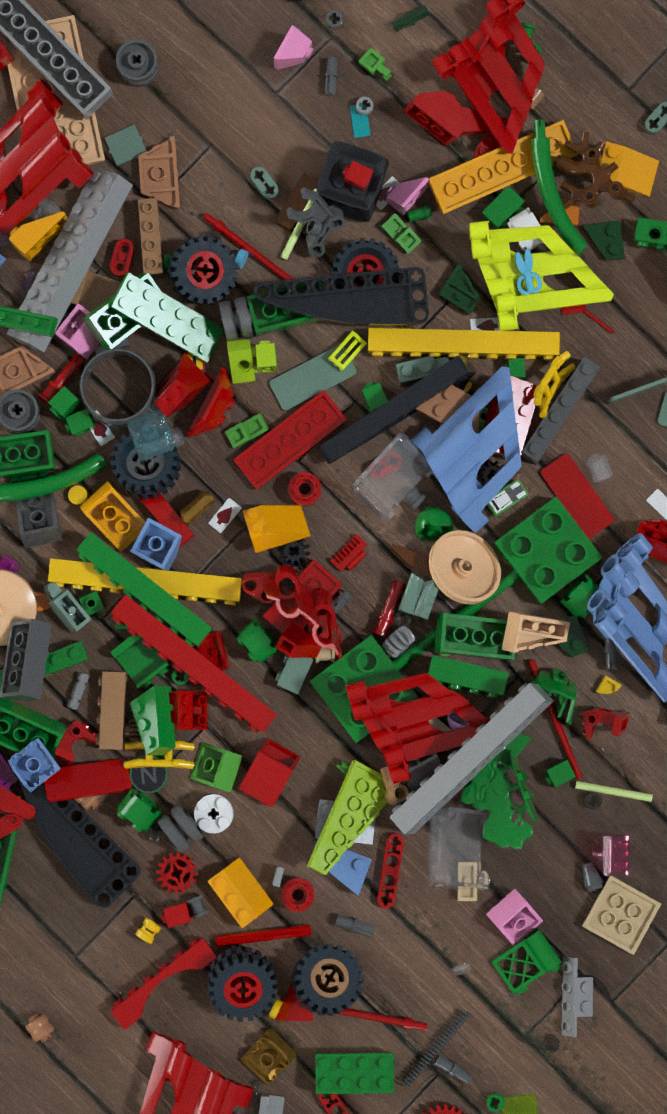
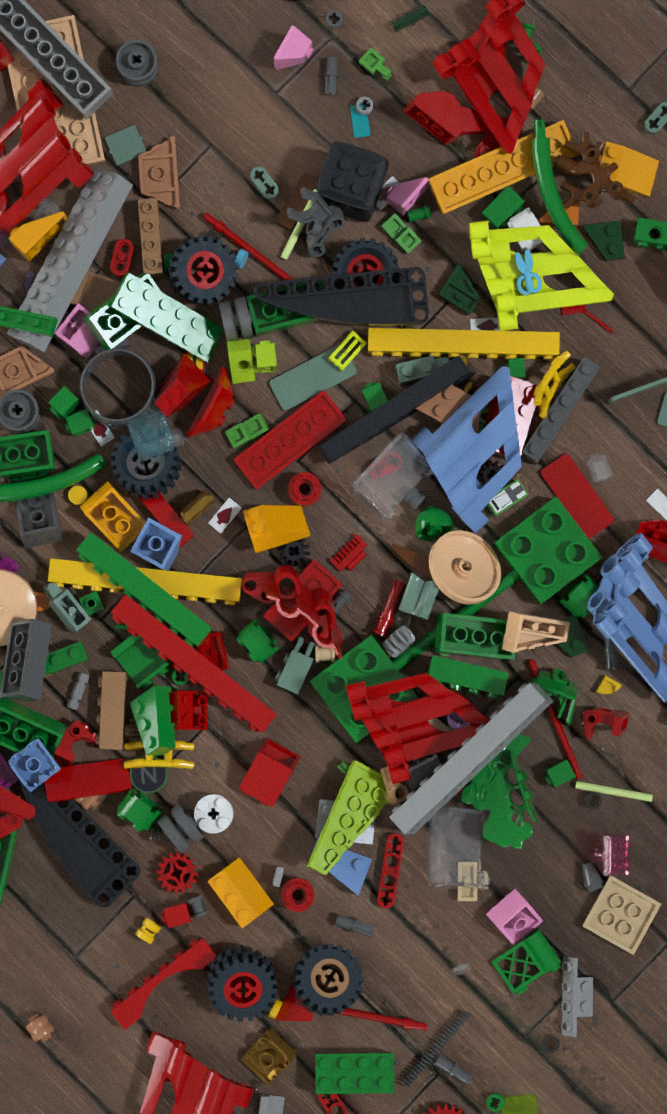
(56, 385): red pin -> none
(216, 767): bright green slope -> none
(264, 935): red axle -> none
(298, 643): red slope -> none
(357, 175): red brick -> none

